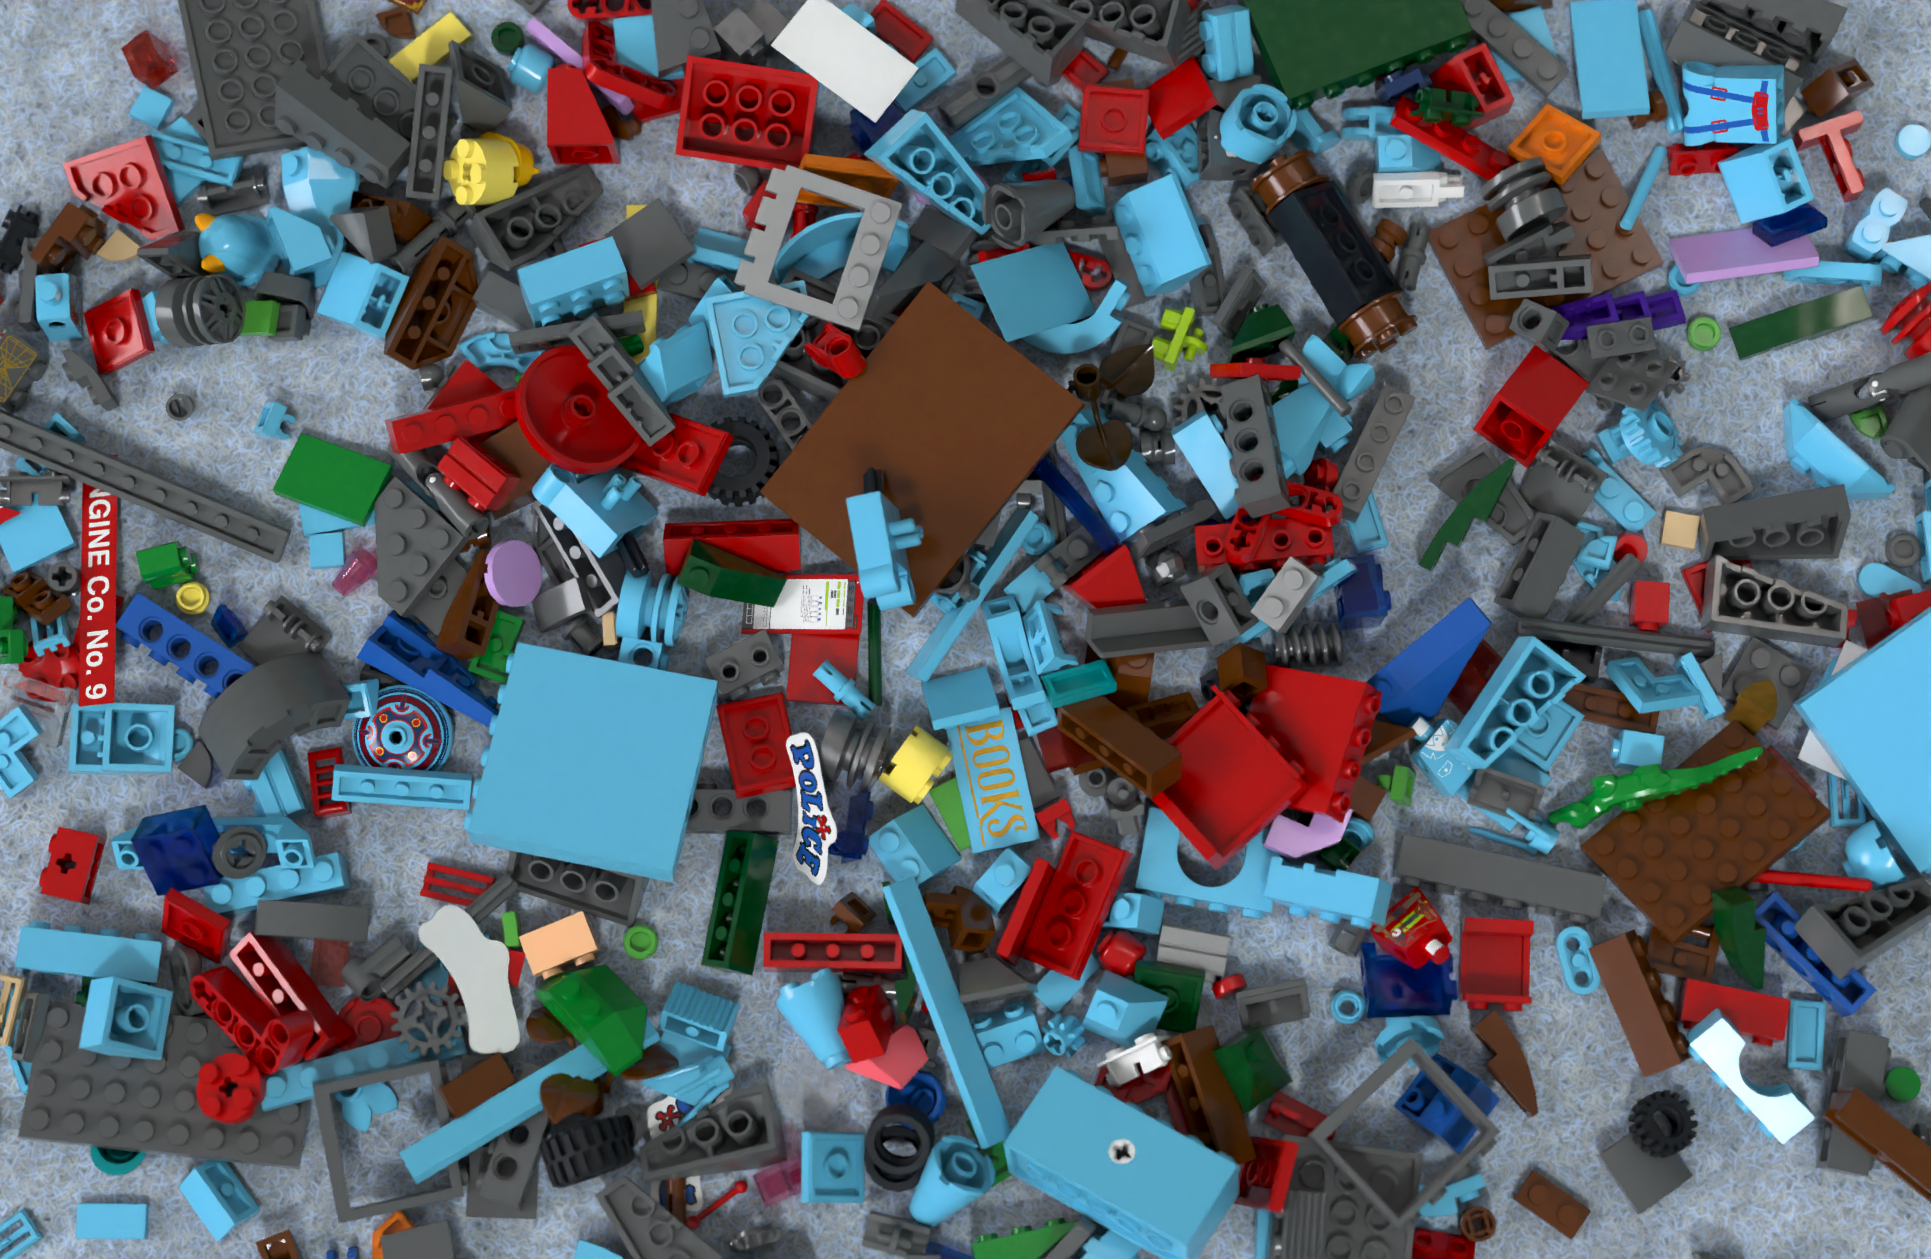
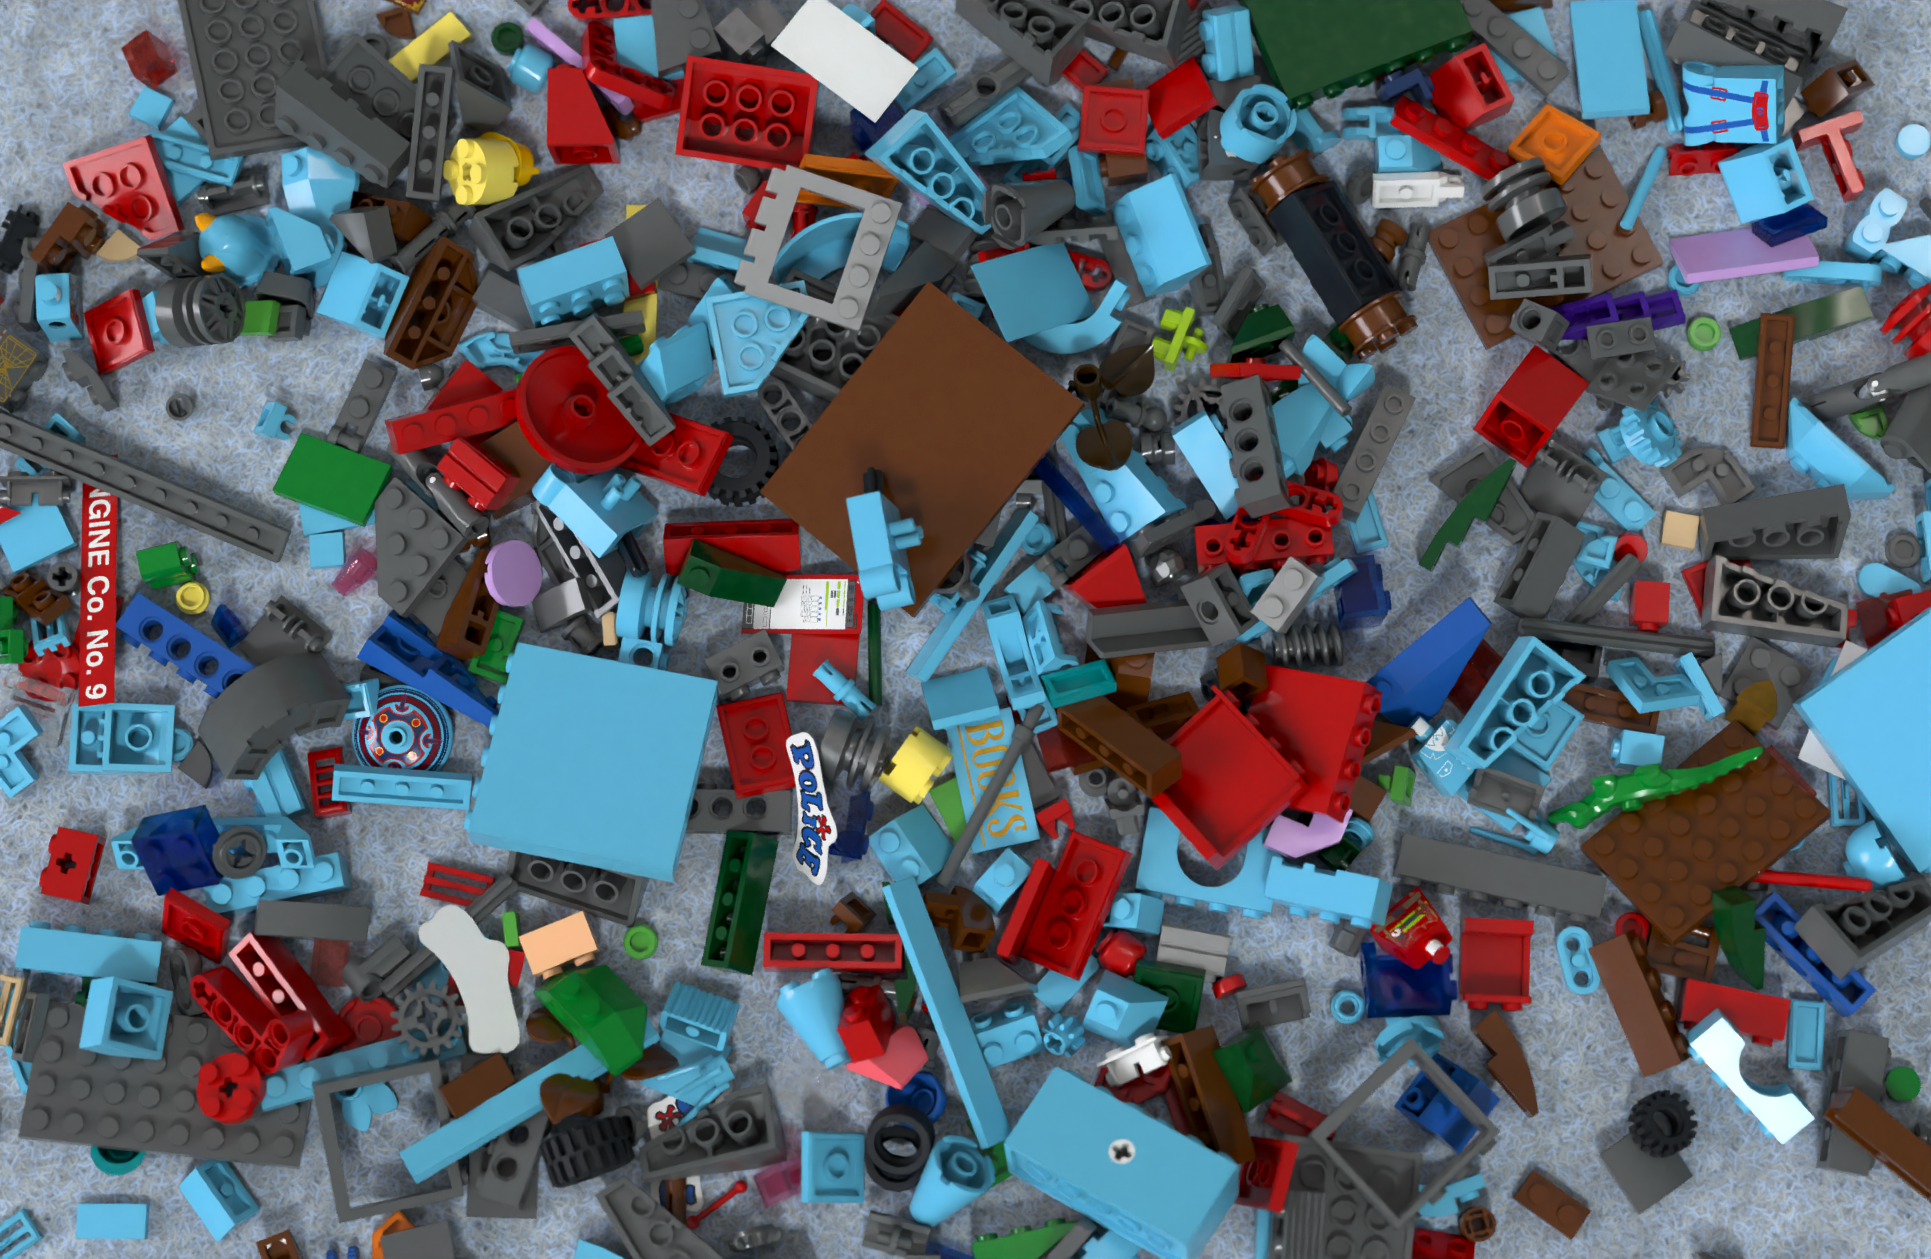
(362, 406): none -> dark grey plate
(836, 352): red piece -> none
(1021, 736): none -> dark grey bar
(1435, 109): dark green hinge -> none
(1631, 921): none -> red tile
(1772, 380): none -> reddish brown tile

